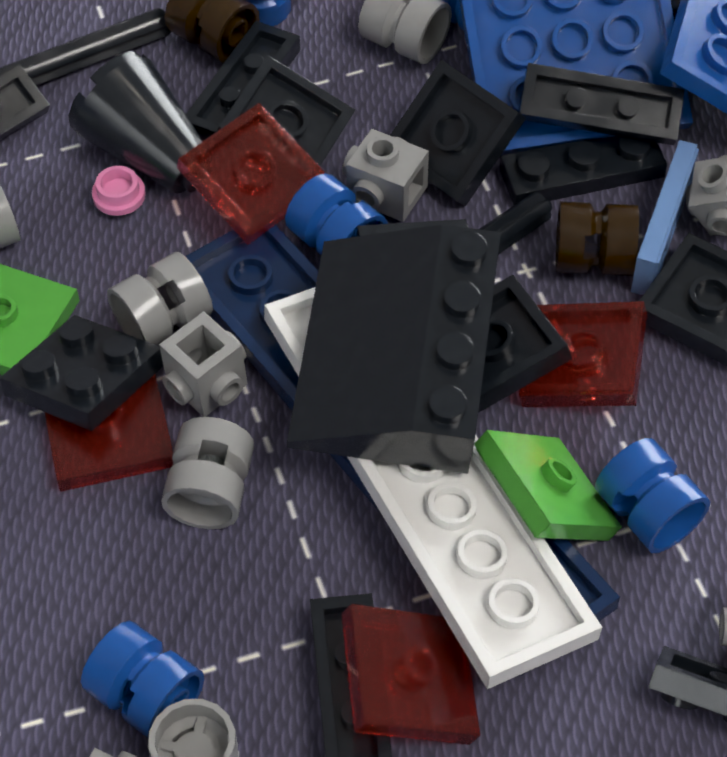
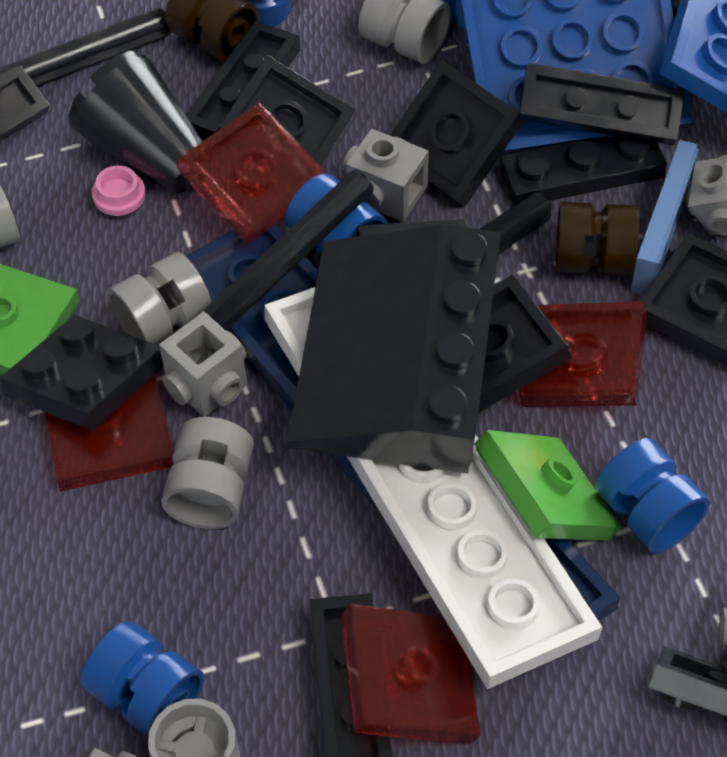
(289, 249): none -> black axle

